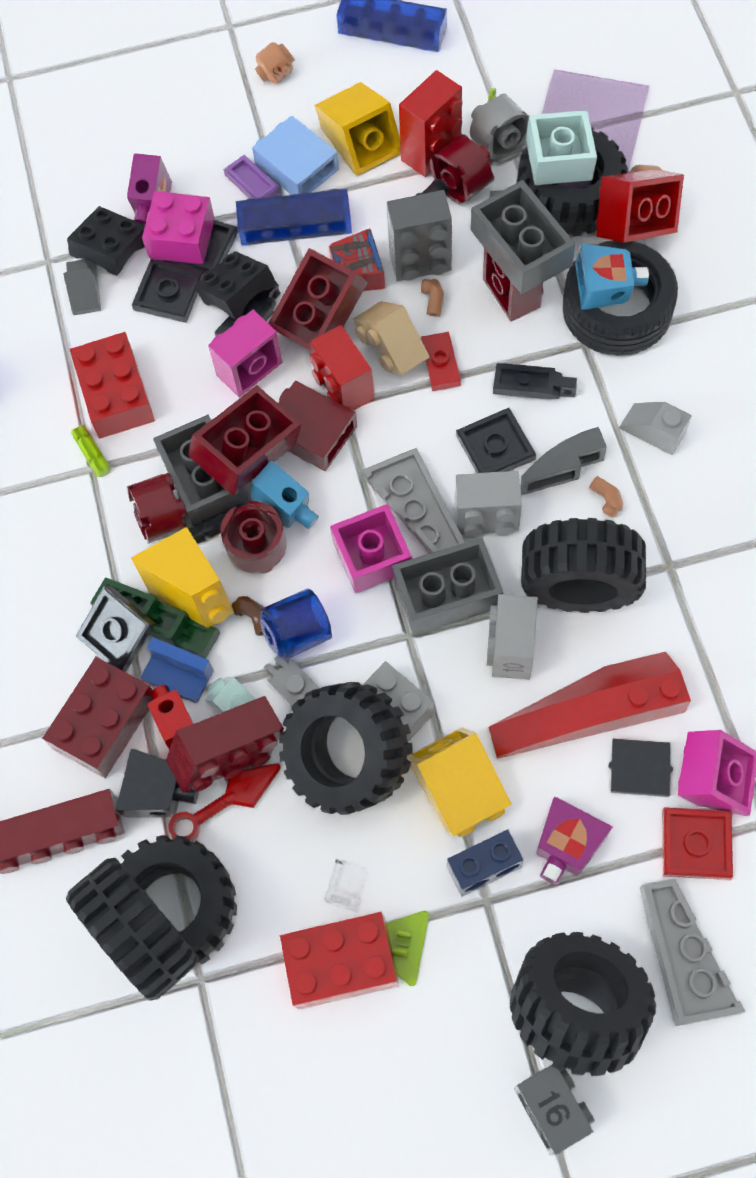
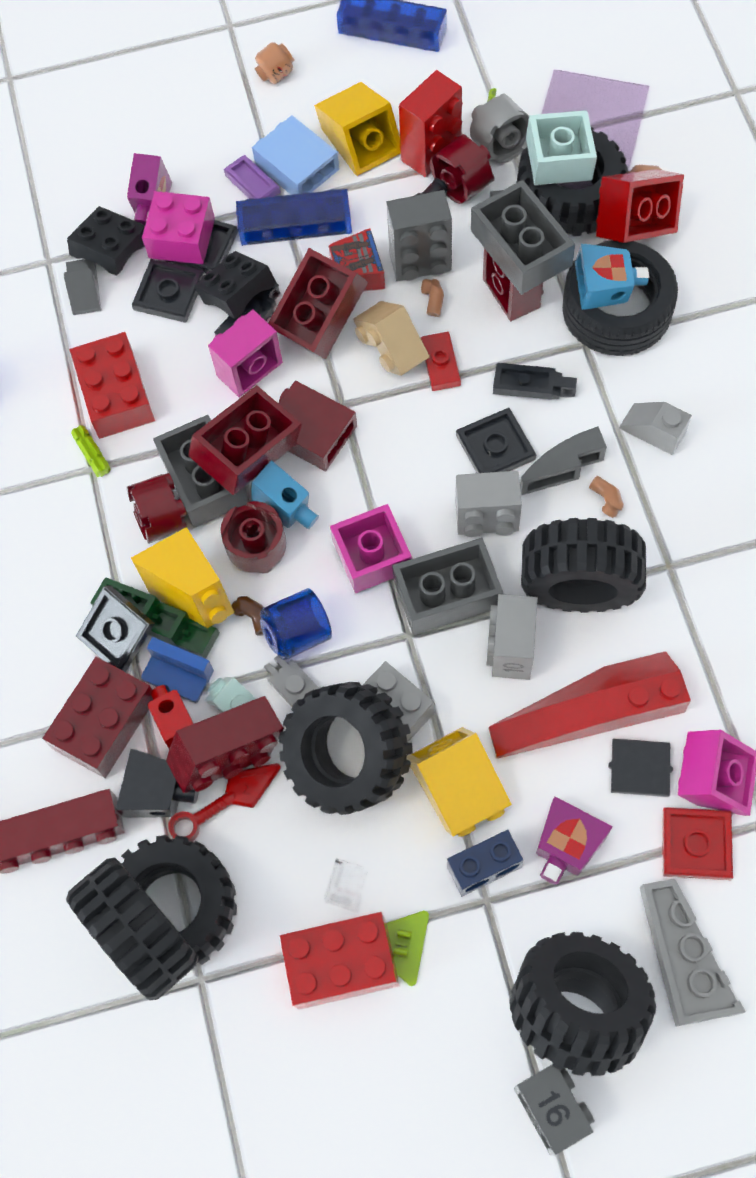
(209, 527): black axle -> none
(341, 369): red brick -> none
(415, 499): light grey wing -> none

